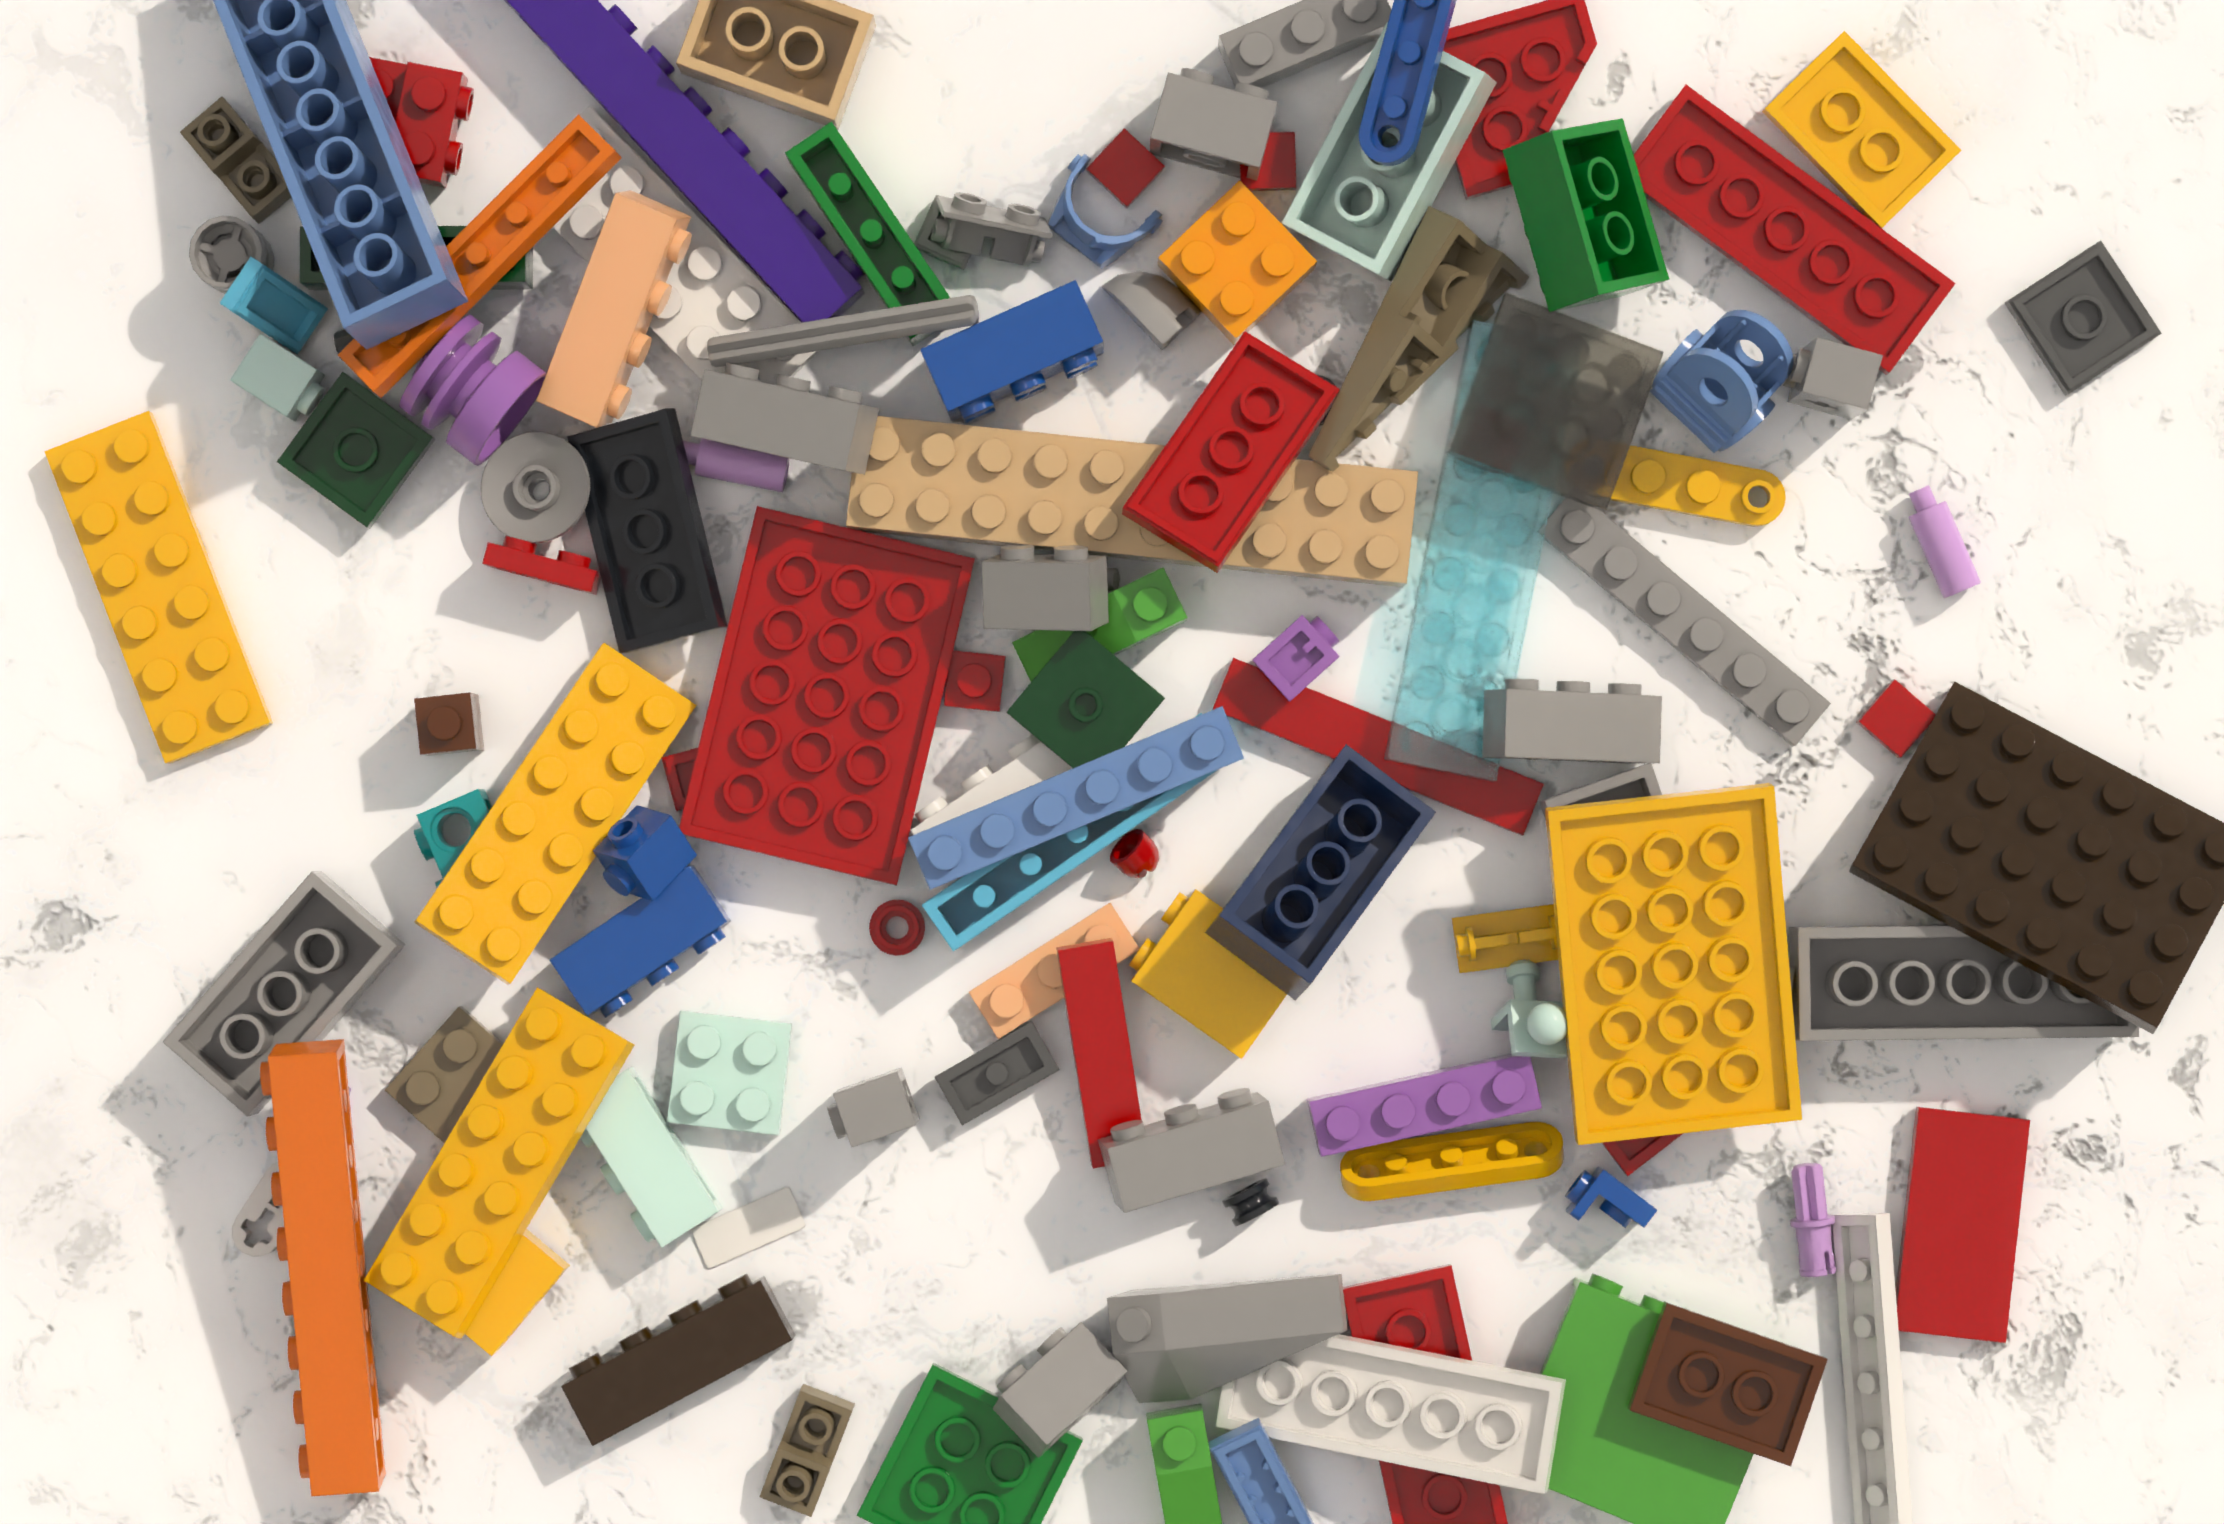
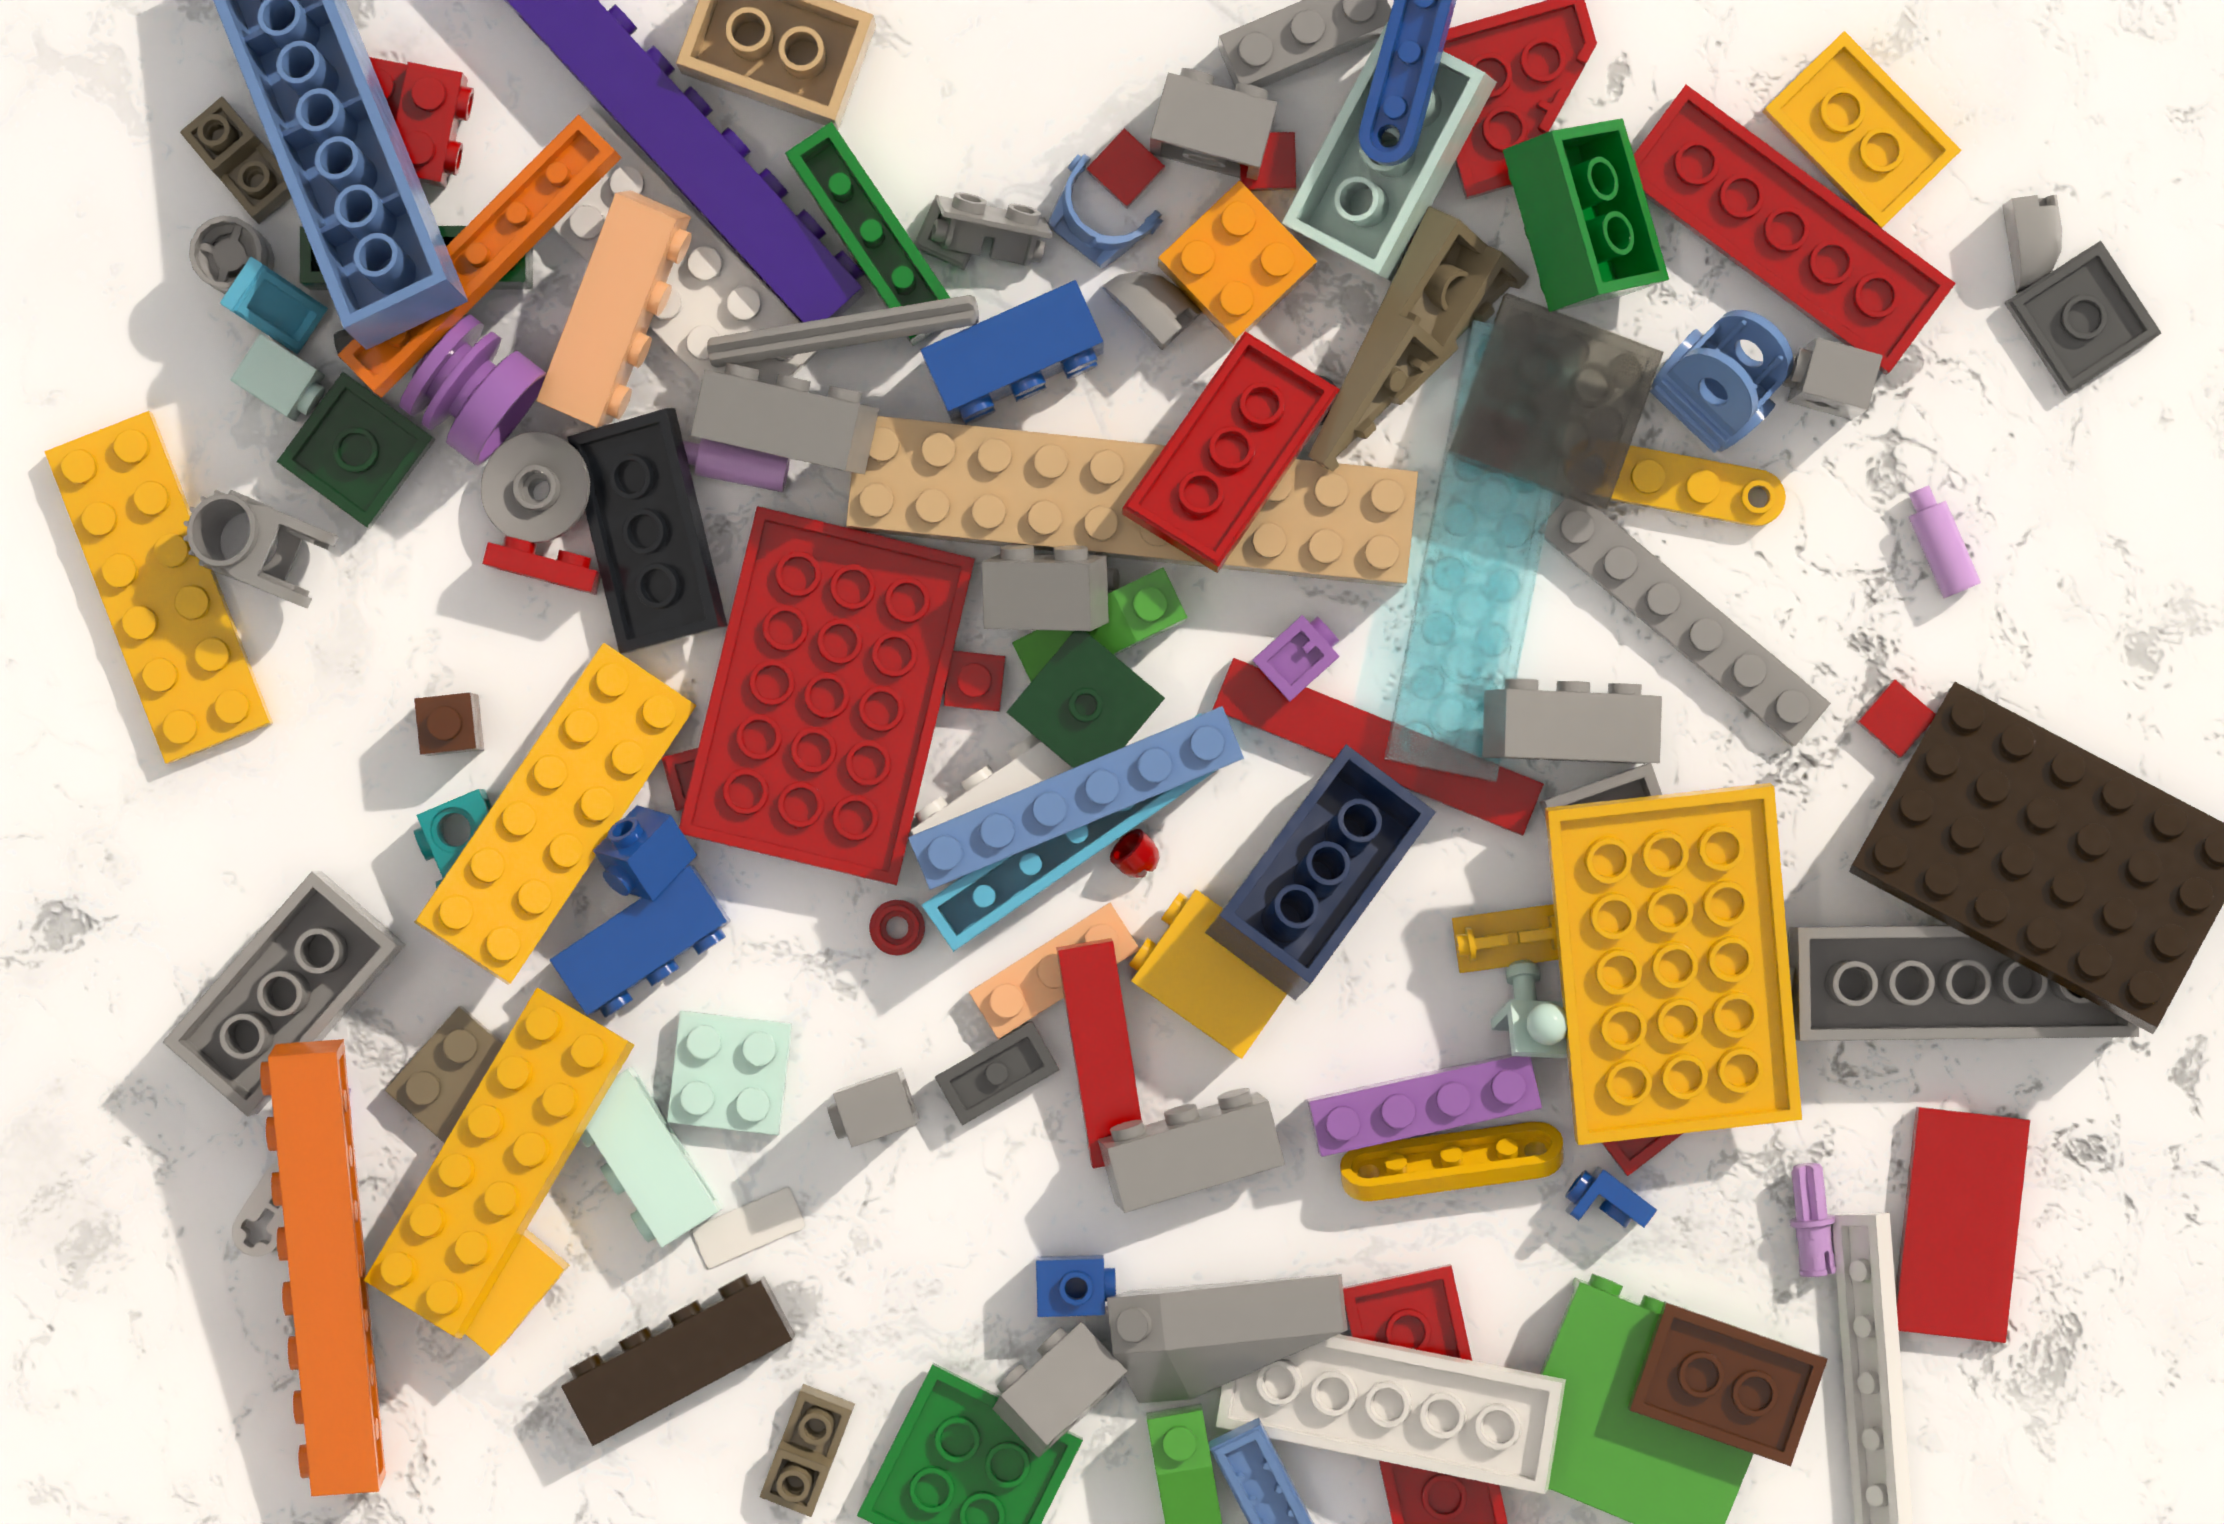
(205, 533): none -> light grey piece
(1073, 1285): none -> blue brick
(1250, 1202): black bush -> none
(2032, 237): none -> light grey brick

